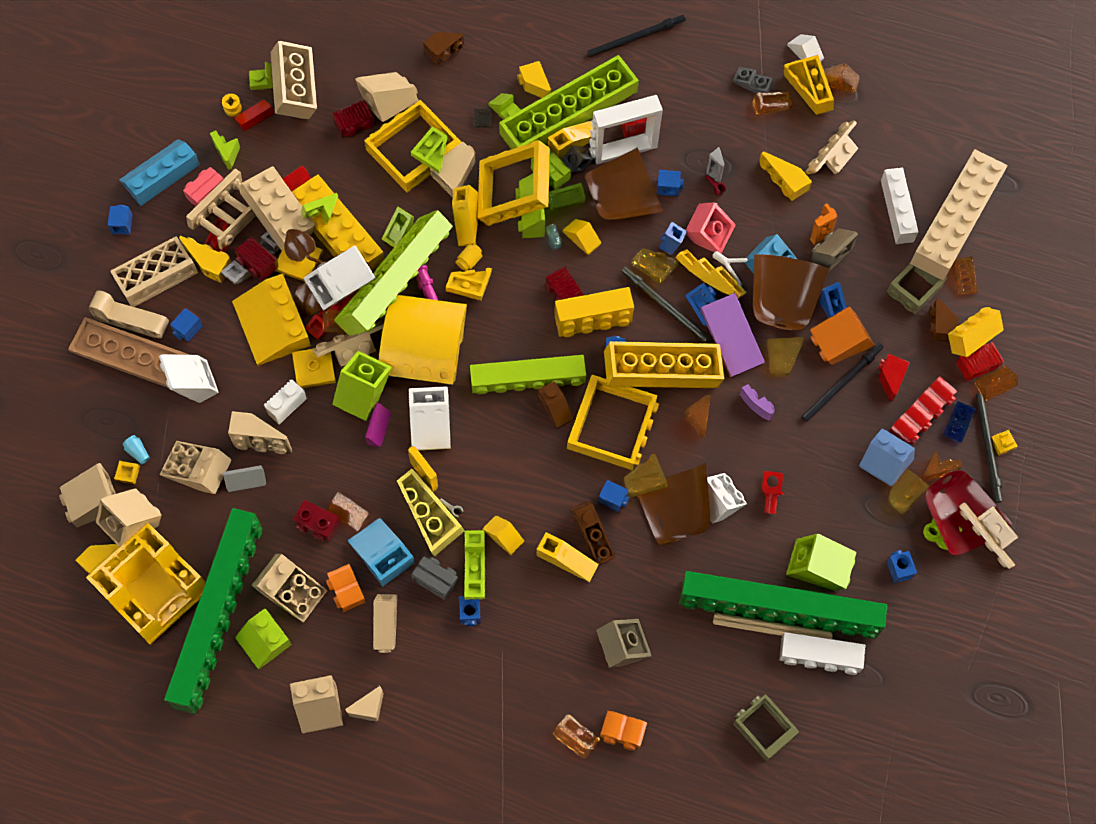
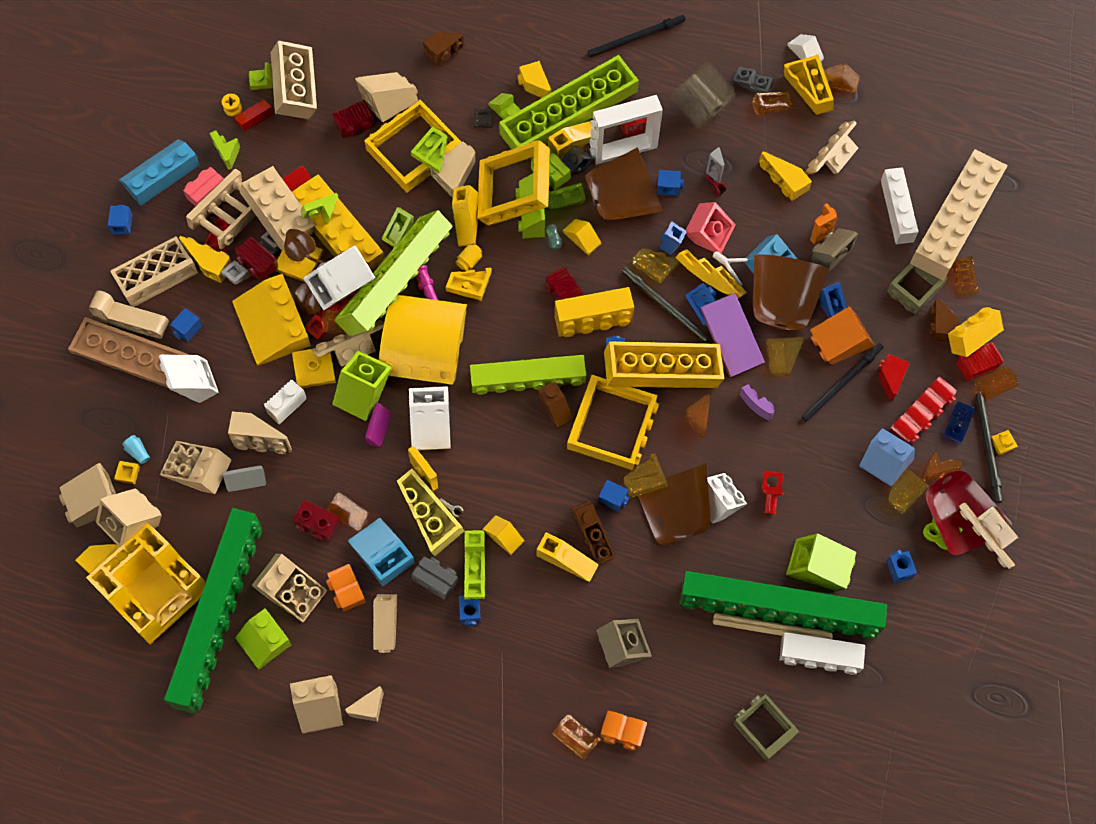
(703, 95): none -> dark tan piece

